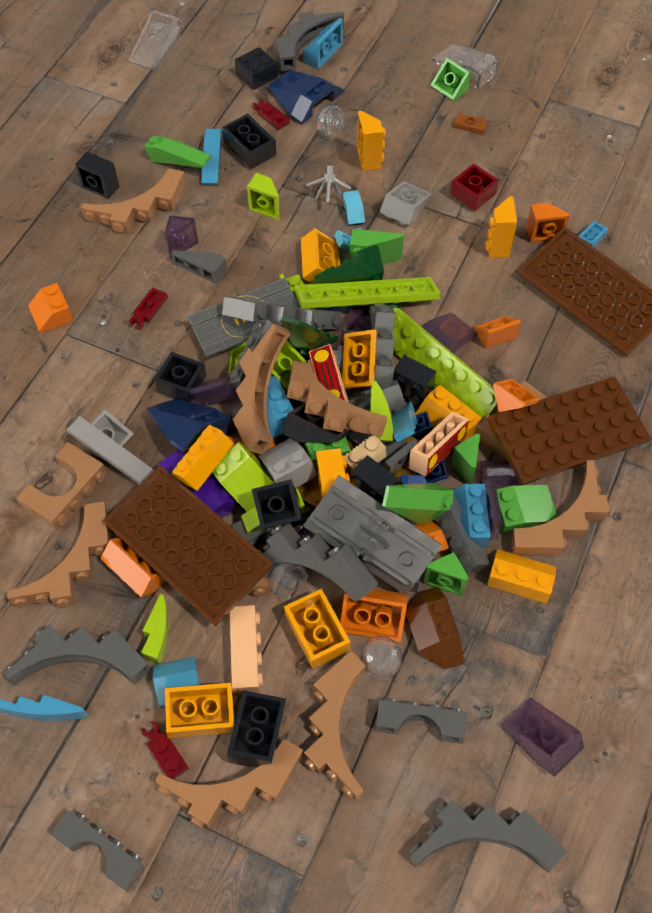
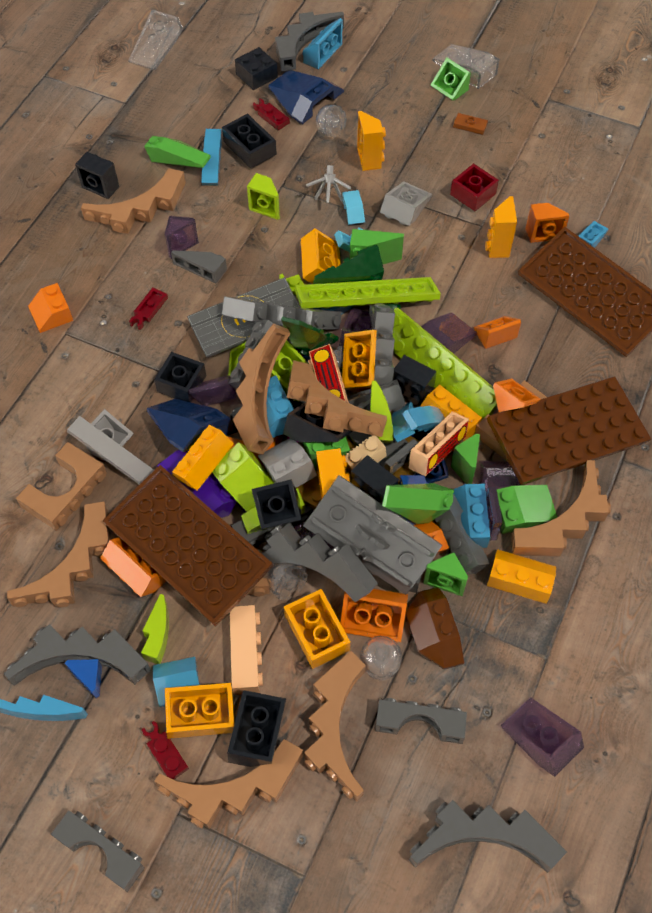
(88, 673): none -> blue slope
(423, 418): none -> dark azure slope

